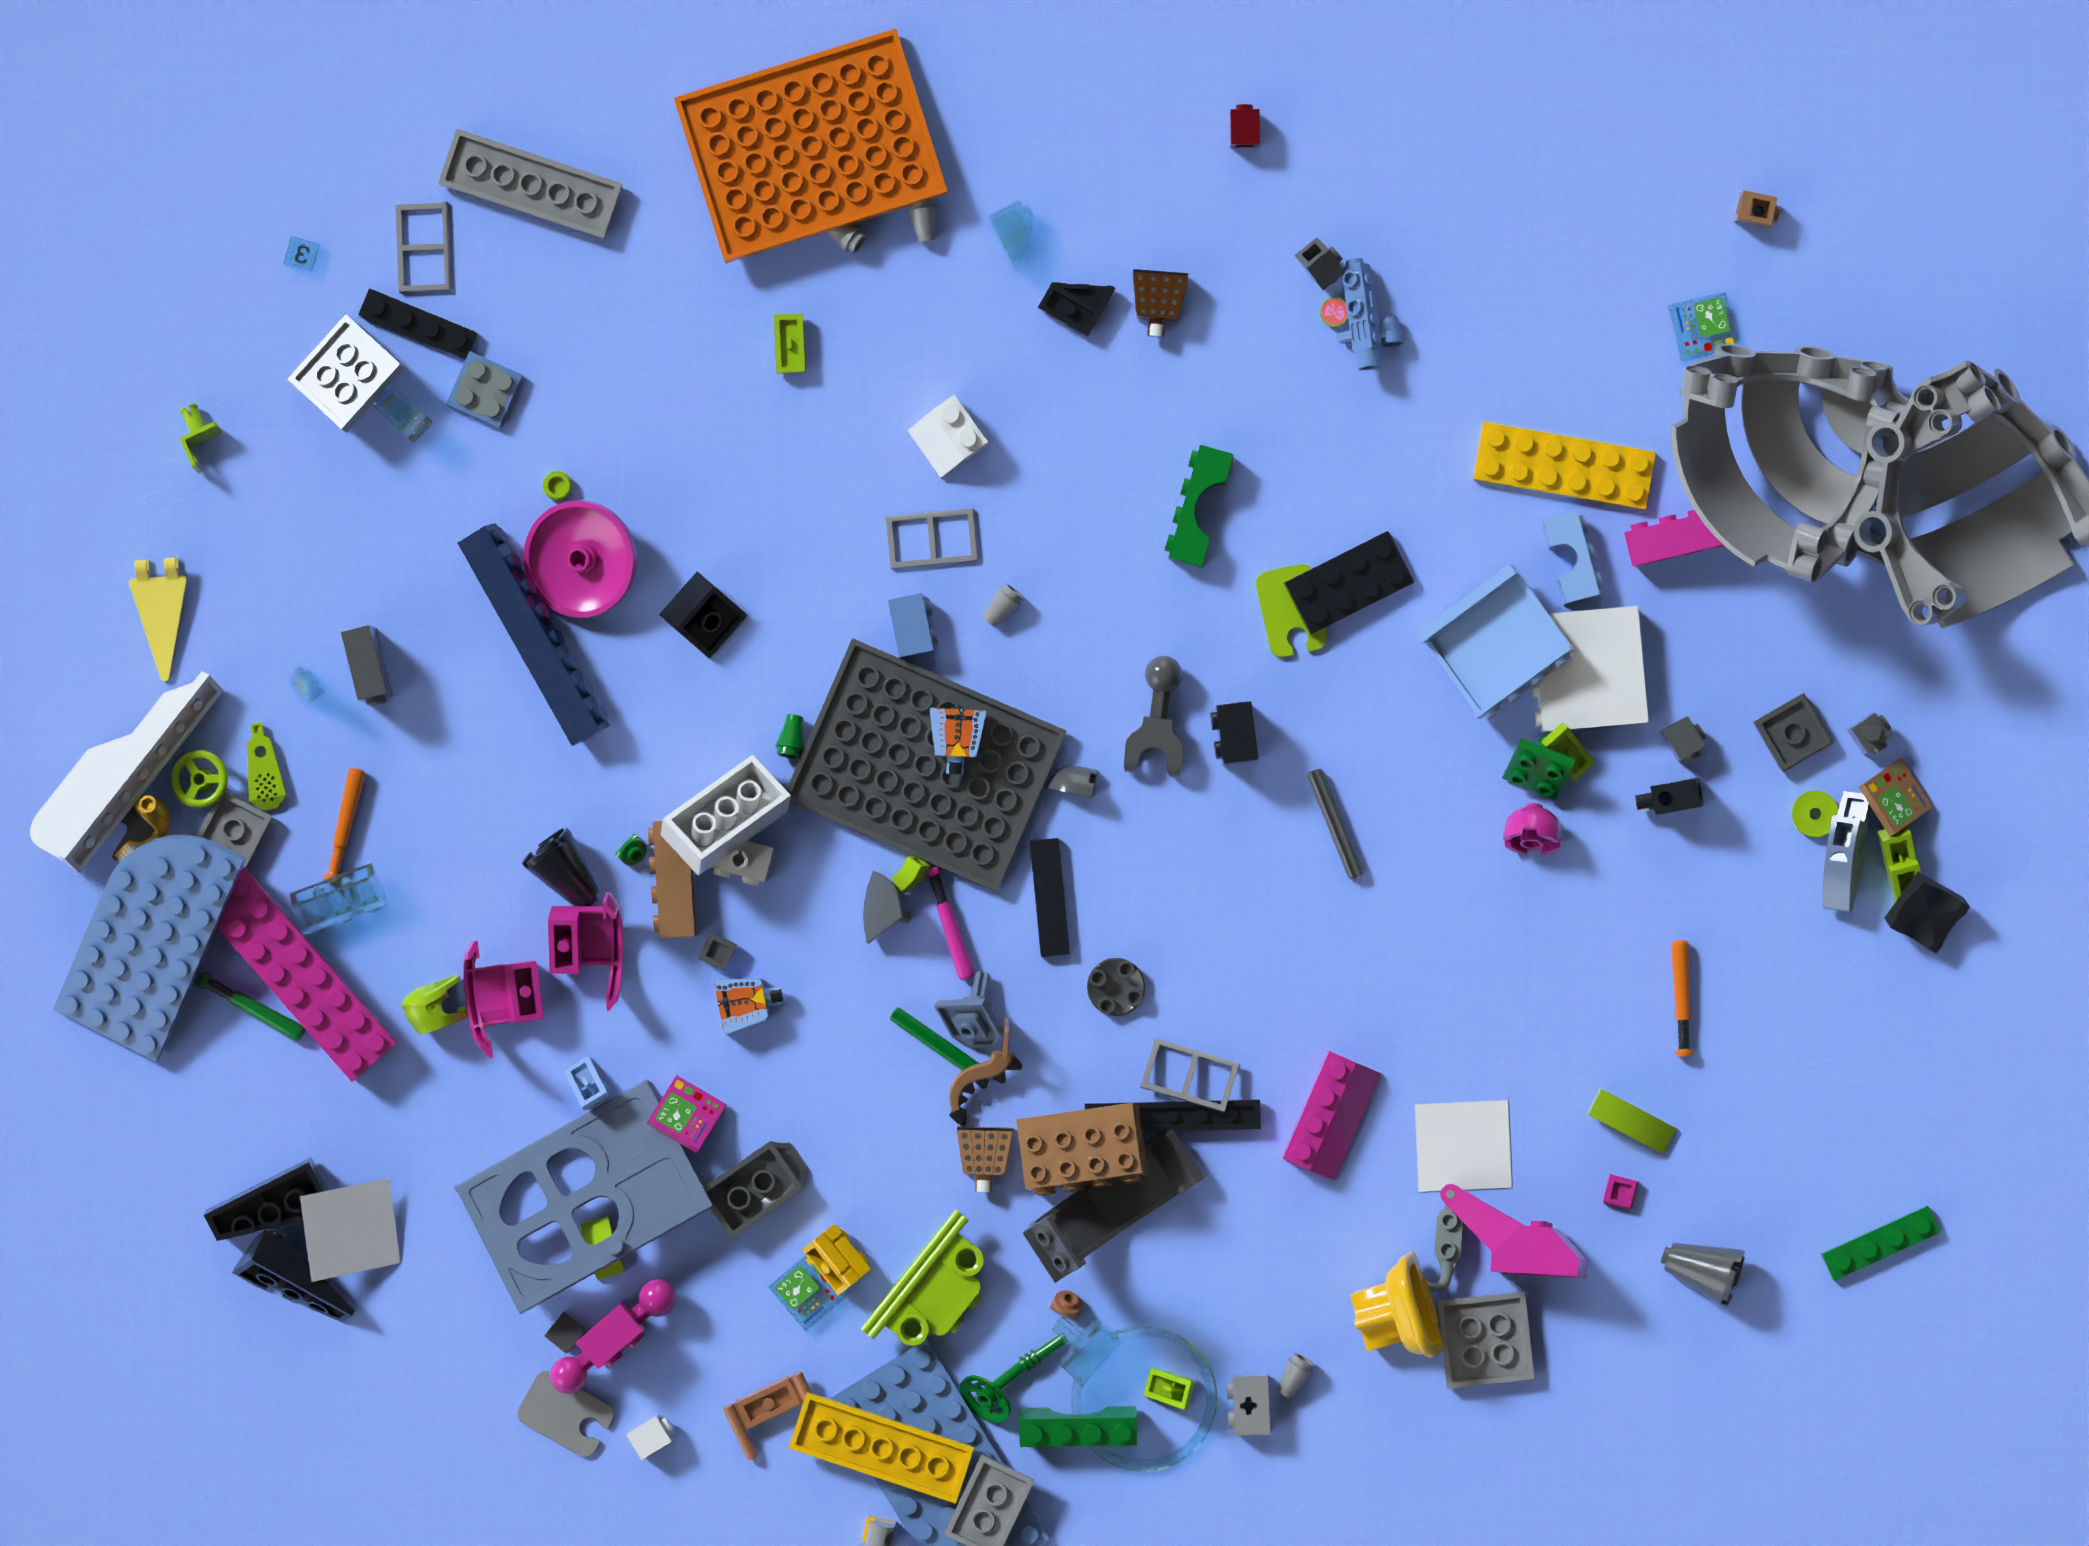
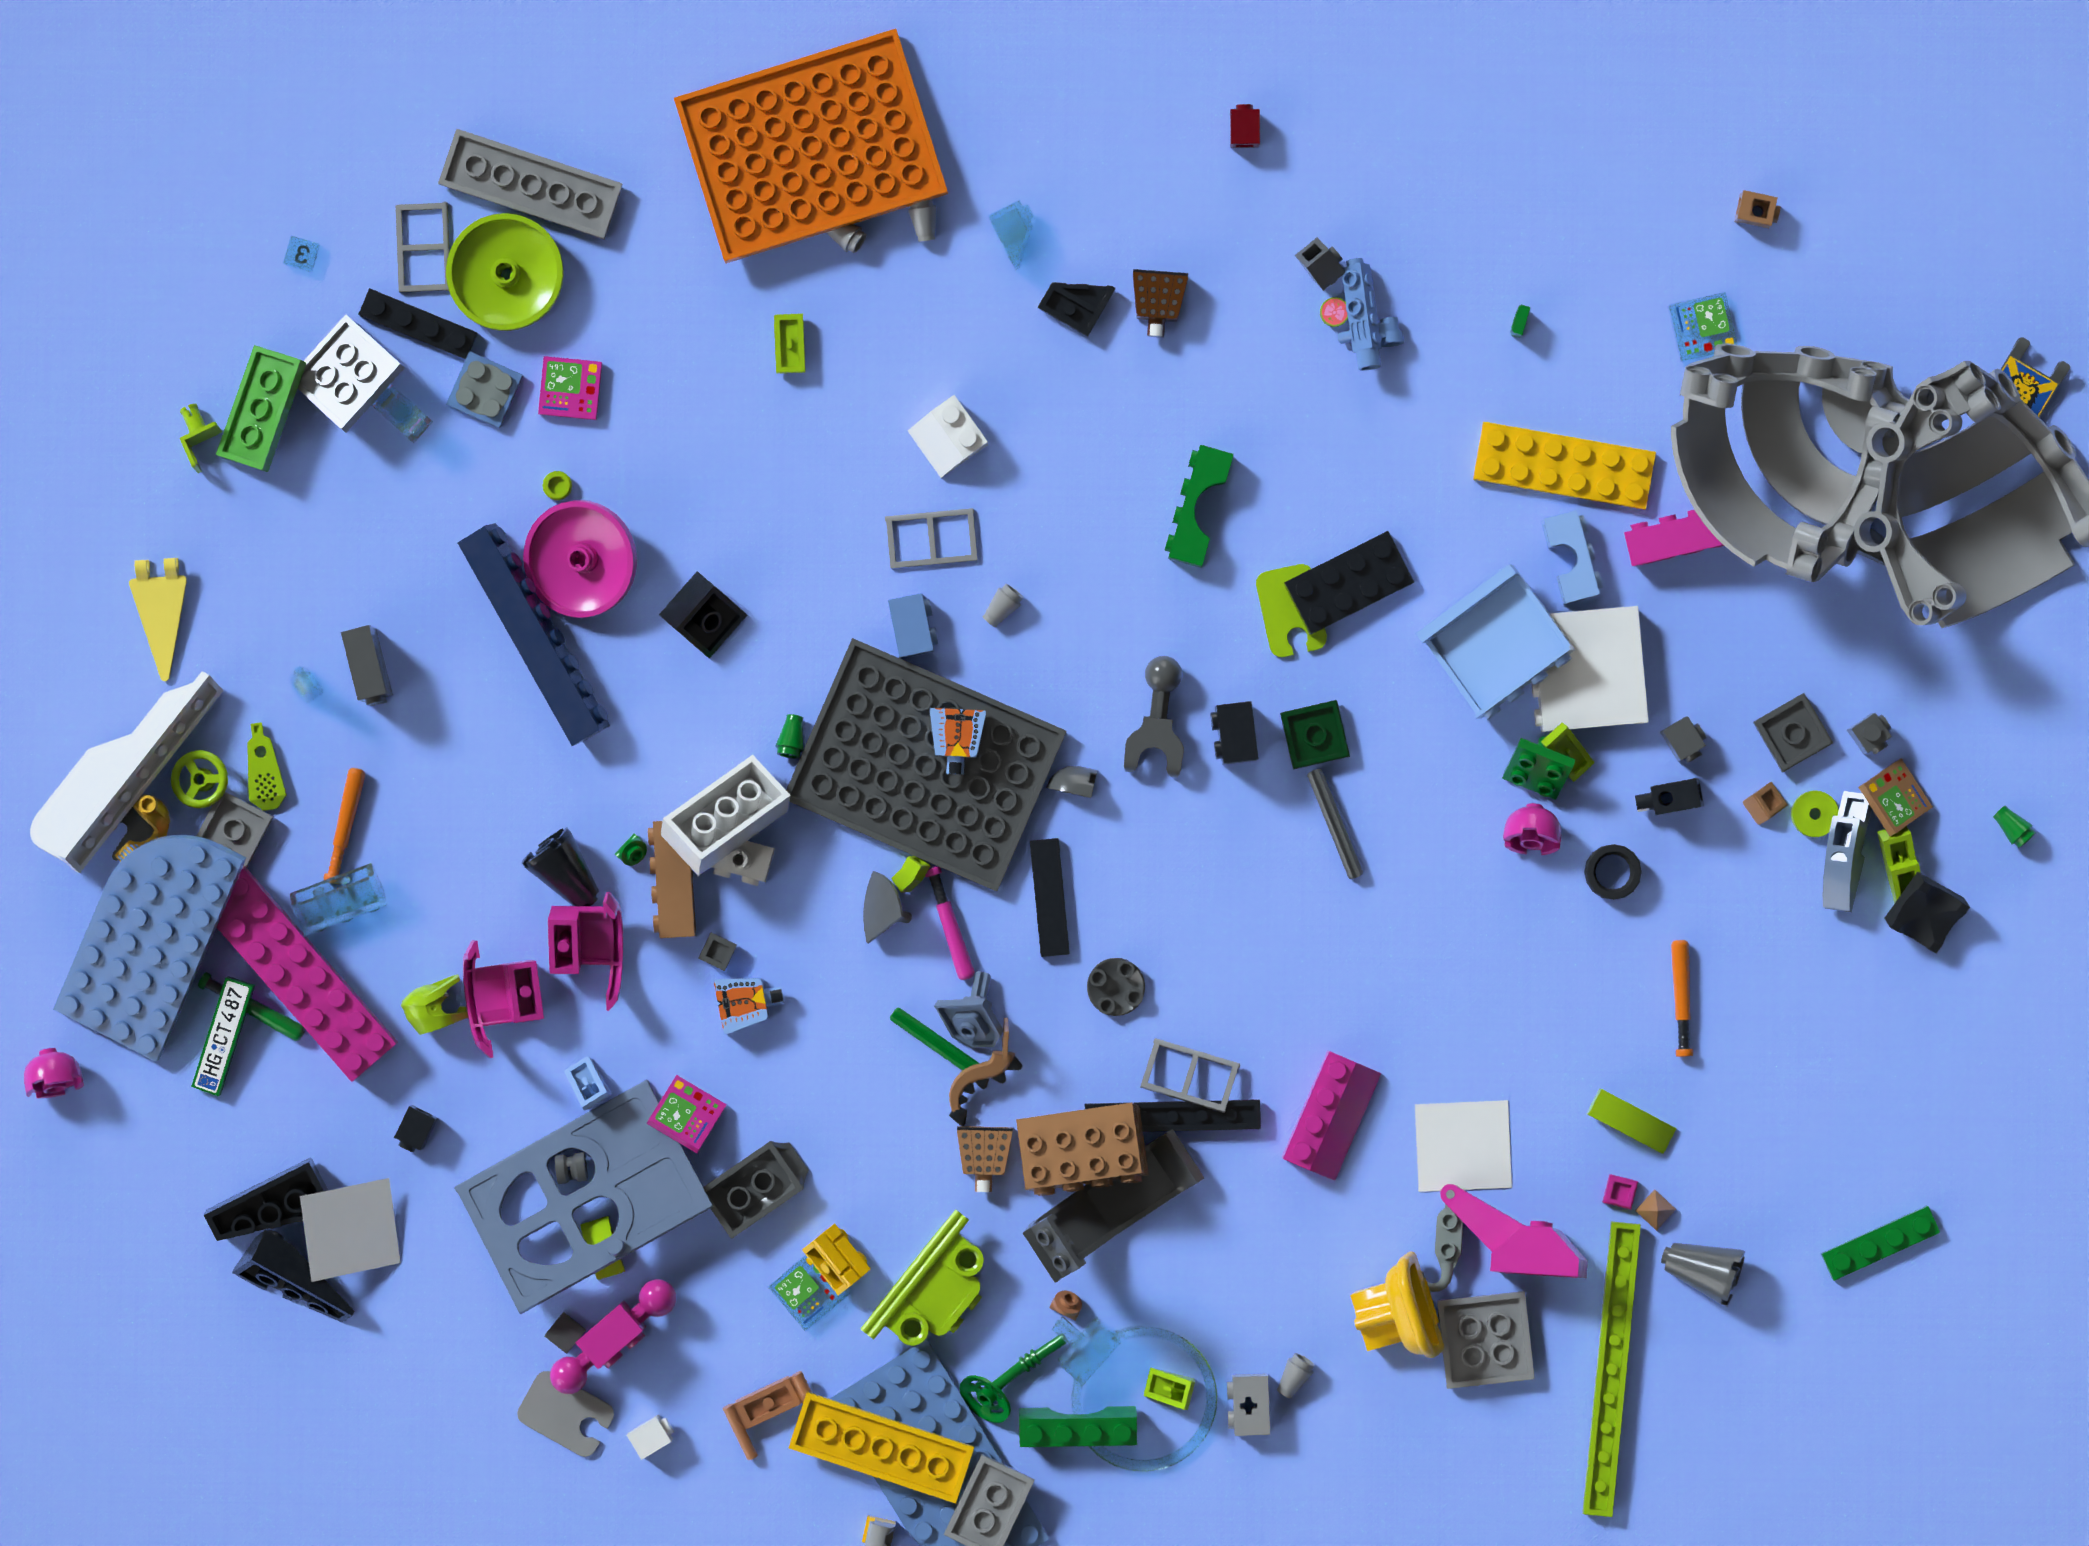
(52, 1074): none -> dark pink cylinder
(223, 1036): none -> tile
(261, 408): none -> bright green plate
(415, 1129): none -> black brick
(501, 244): none -> lime dish
(570, 388): none -> tile
(577, 1170): none -> dark grey wheel
(1314, 734): none -> dark green plate
(1519, 321): none -> green tile
(1611, 1369): none -> lime plate
(1631, 859): none -> black tyre
(1655, 1209): none -> medium nougat slope
(1764, 803): none -> medium nougat slope
(2014, 827): none -> green cone
(2033, 386): none -> flag

